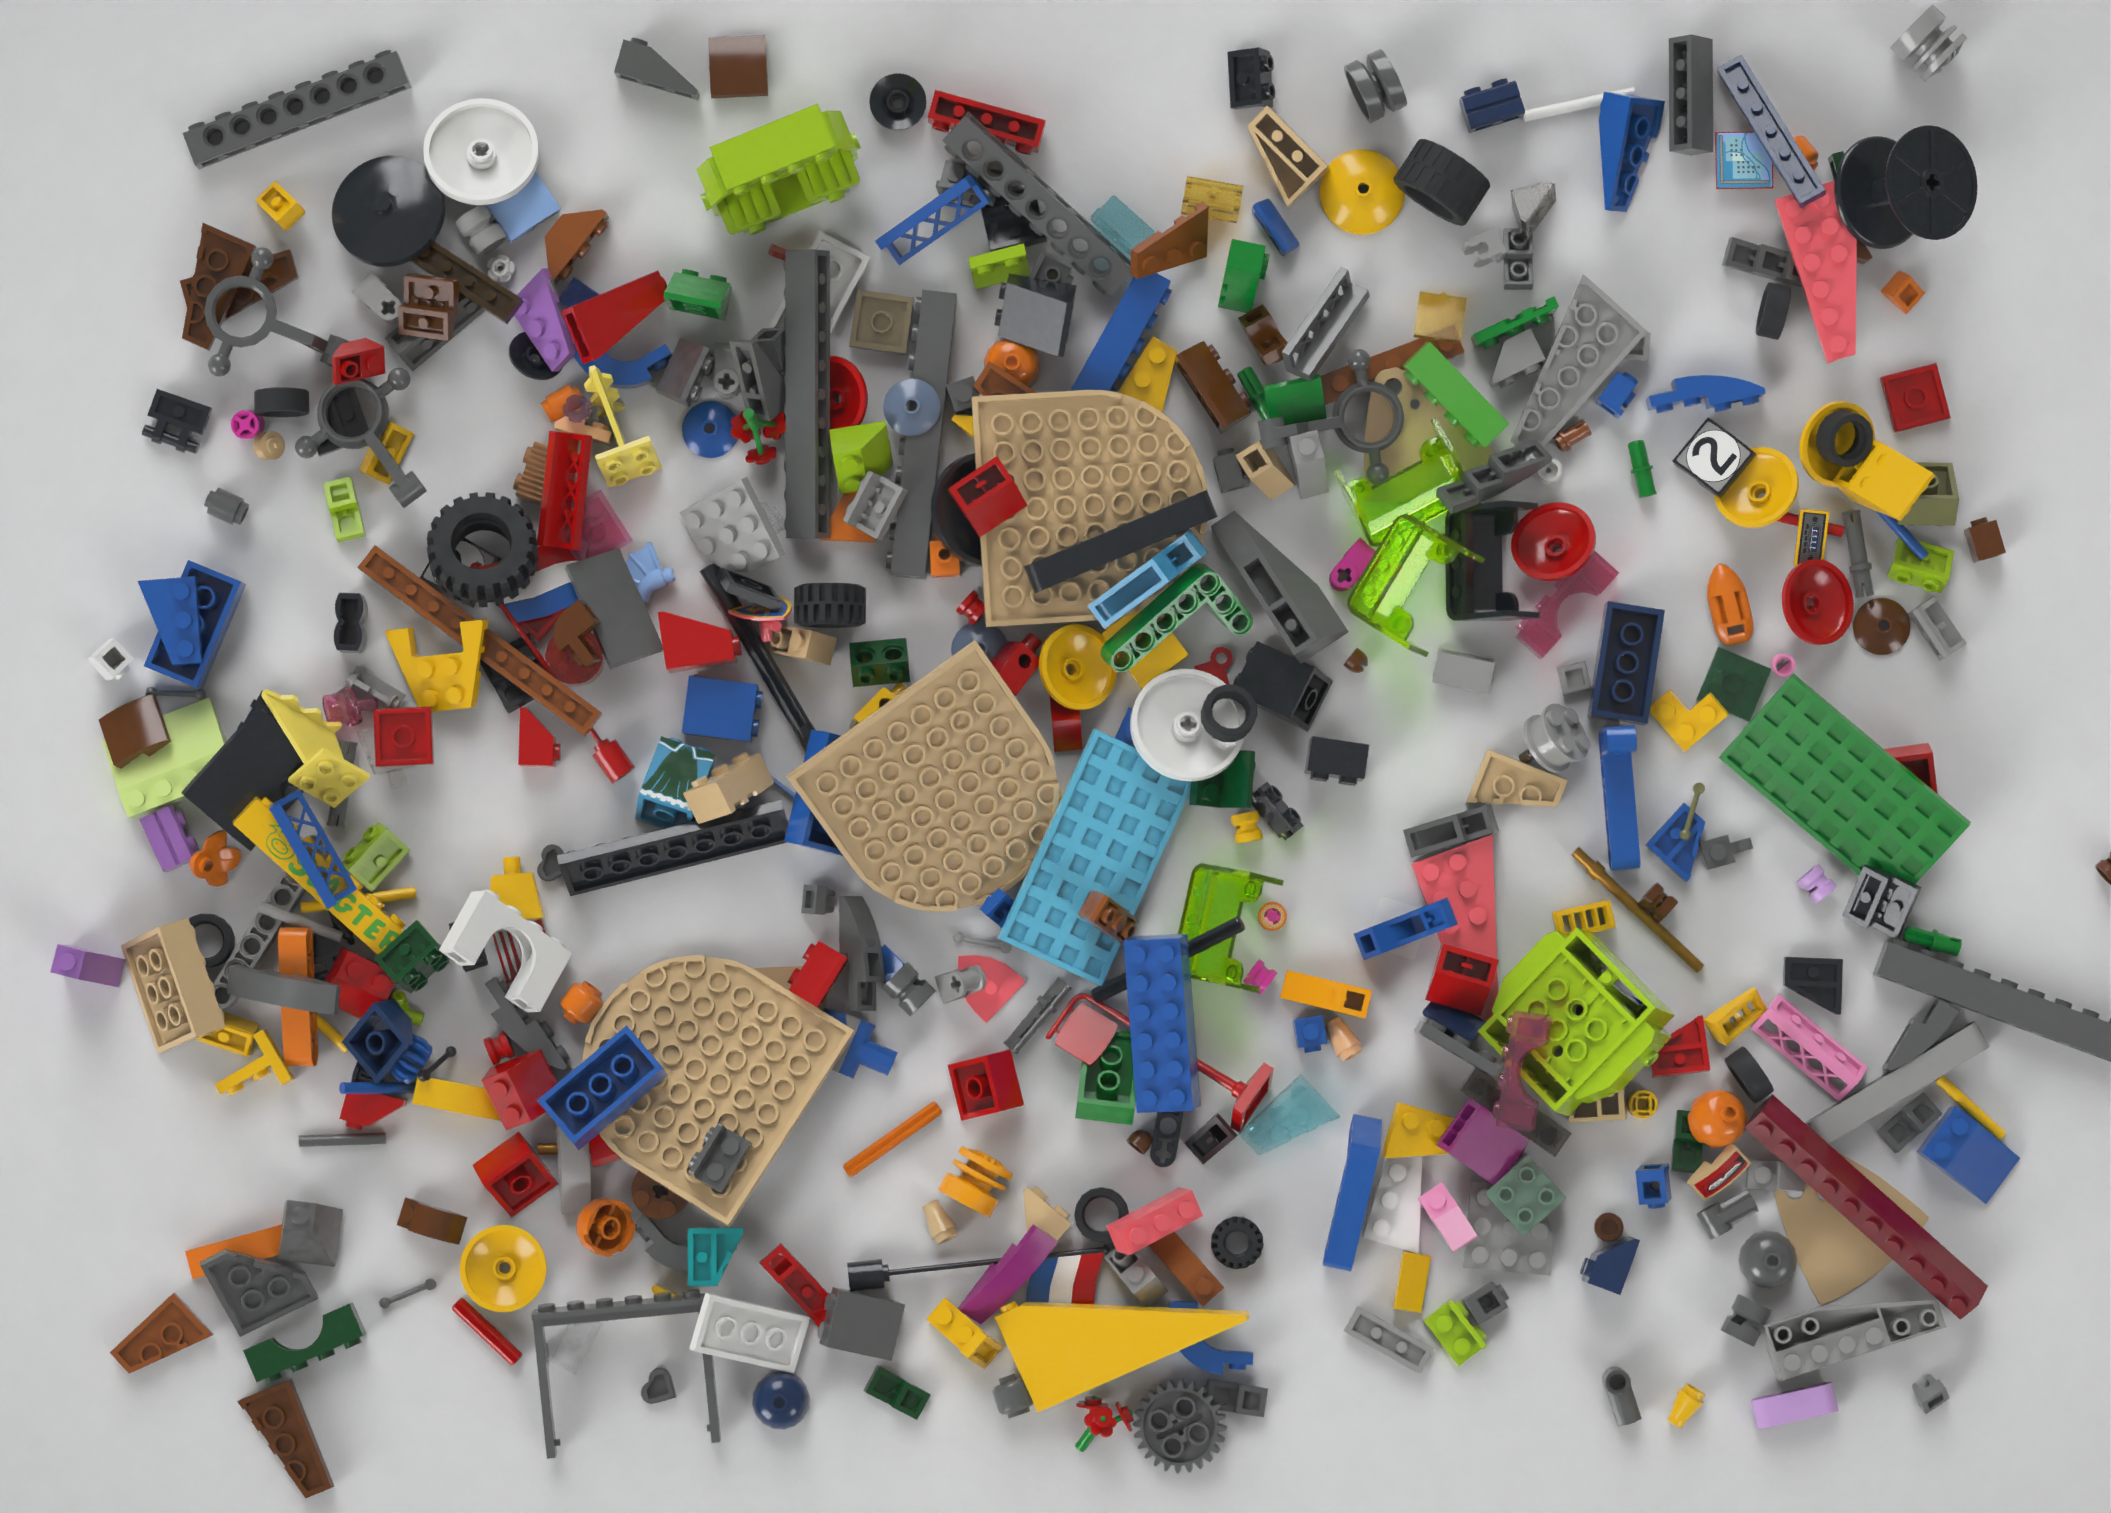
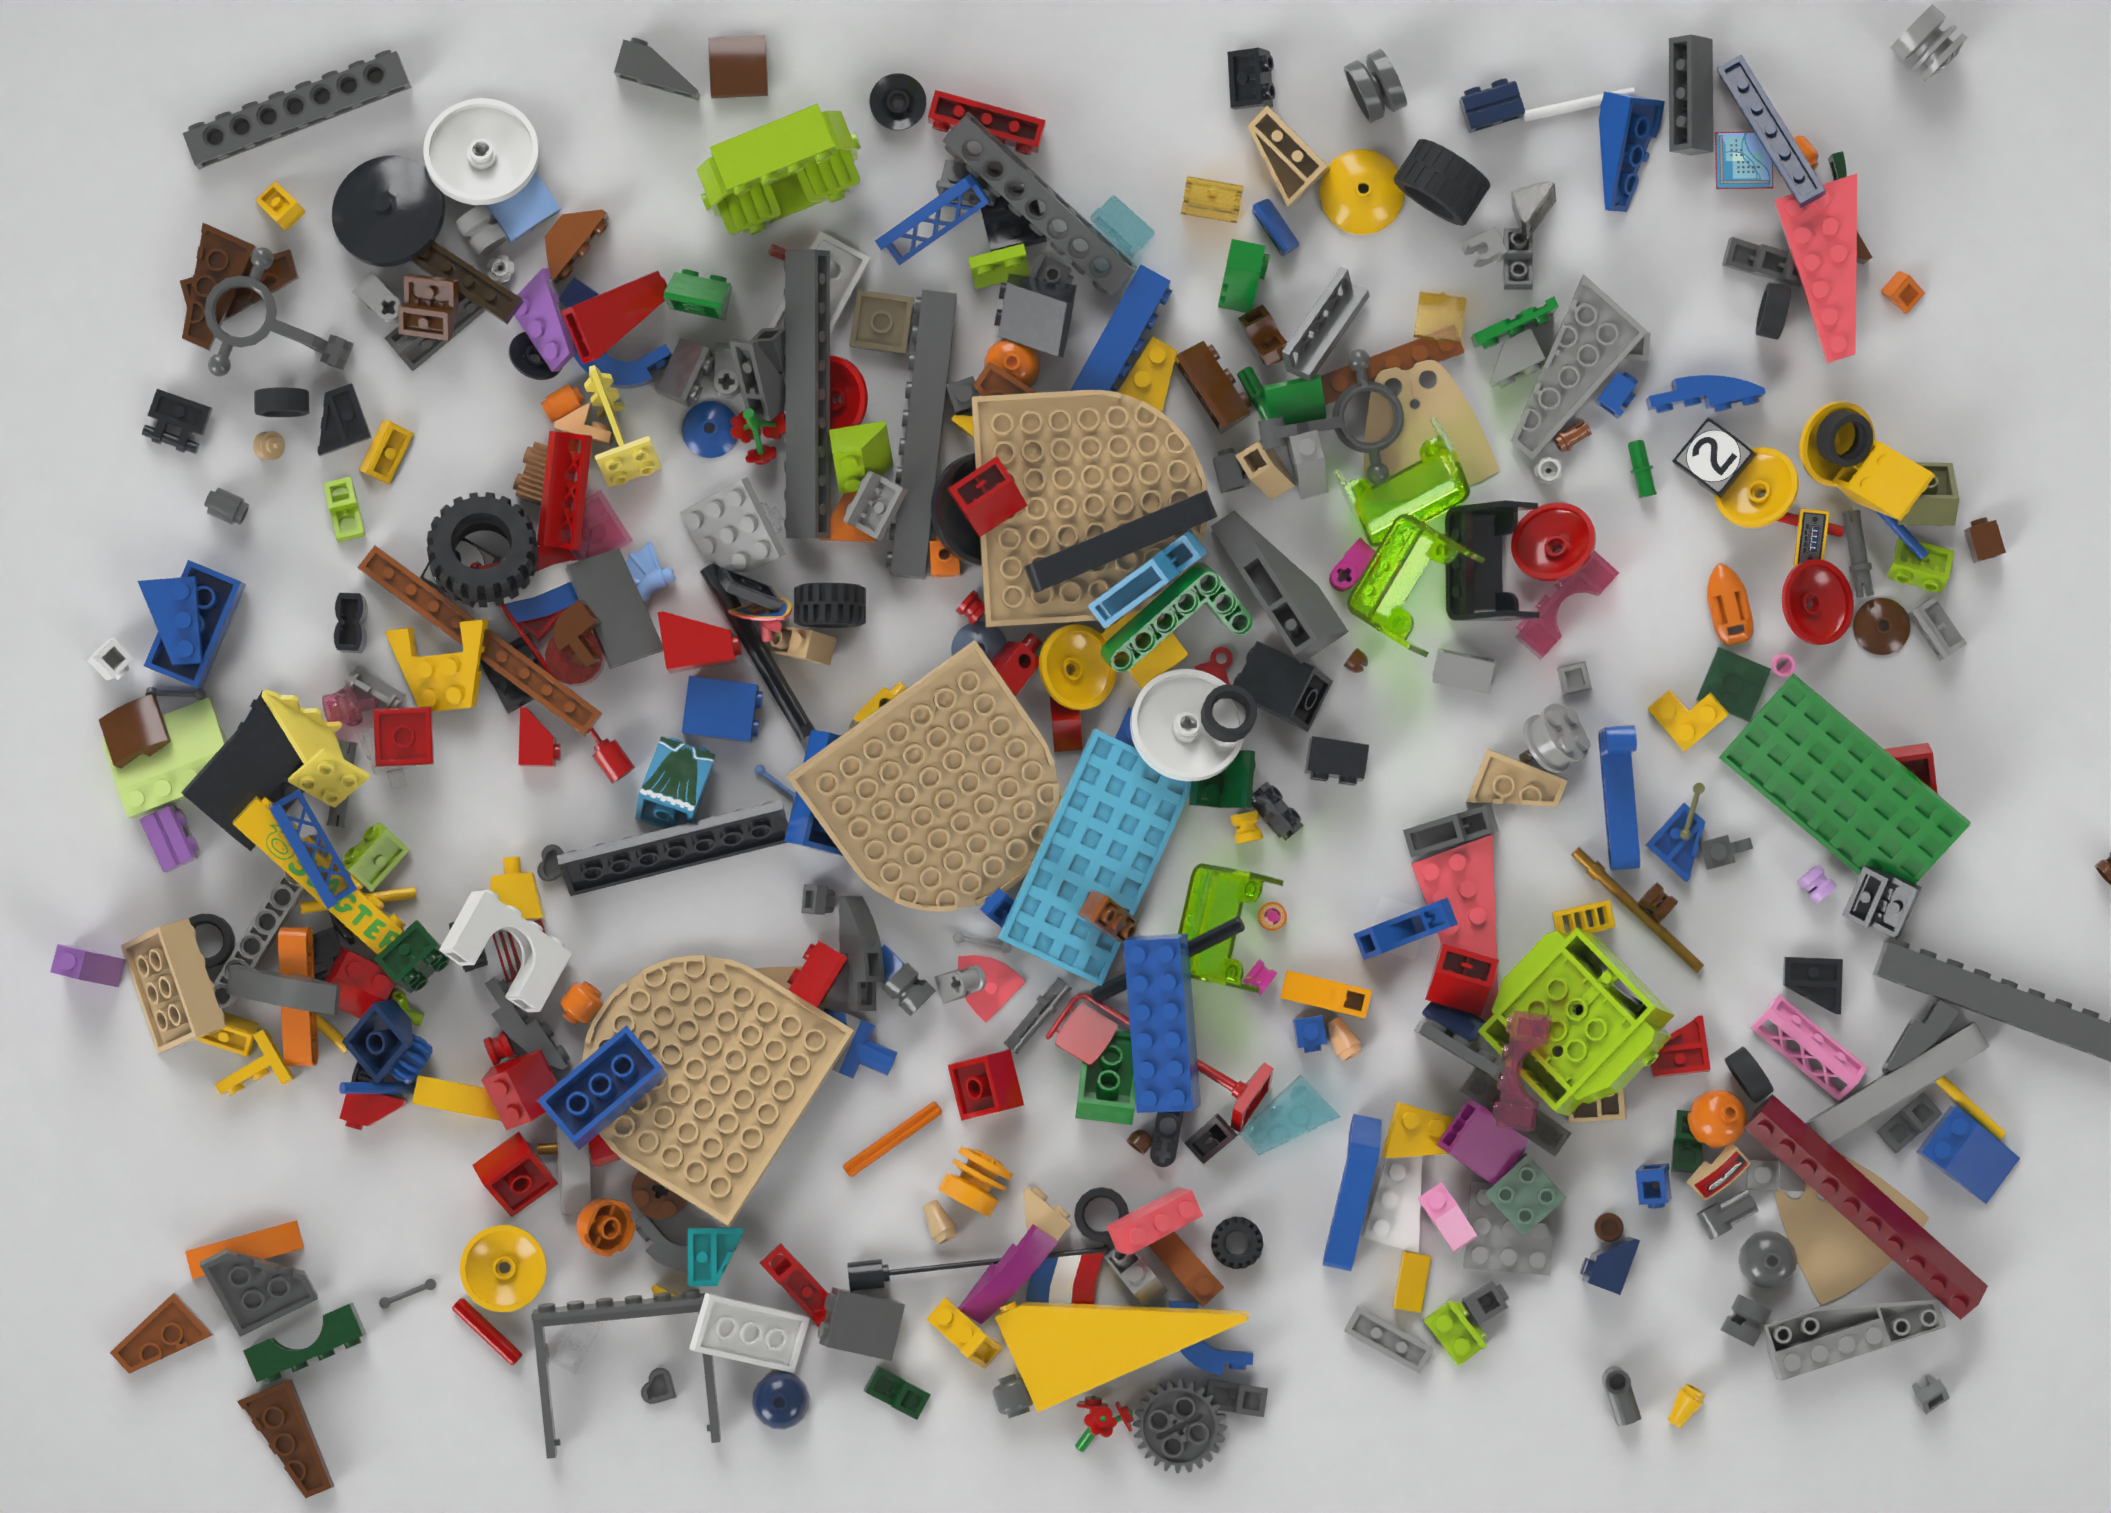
(218, 859): orange plate -> none
(242, 426): dark pink wheel -> none
(300, 921): light grey bar -> none
(310, 1233): flat silver slope -> none
(342, 1139): dark grey bar -> none
(358, 361): red slope -> none
(406, 487): dark grey piece -> none
(424, 1075): black hinge -> none
(431, 1221): reddish brown brick -> none
(569, 408): plate -> none
(719, 1157): dark grey bracket -> none
(728, 787): tan wedge -> none
(879, 662): dark green brick -> none
(911, 422): sand blue dish -> none
(1174, 247): dark orange wing -> none
(1455, 395): bright green brick -> none
(1501, 473): dark grey slope -> none
(1626, 663): dark blue brick -> none
(1638, 1101): yellow wheel -> none
(1723, 1014): yellow slope -> none
(1794, 1405): lavender beam -> none
(1906, 187): black piece -> none
(1915, 397): red tile -> none
(1933, 940): green axle -> none

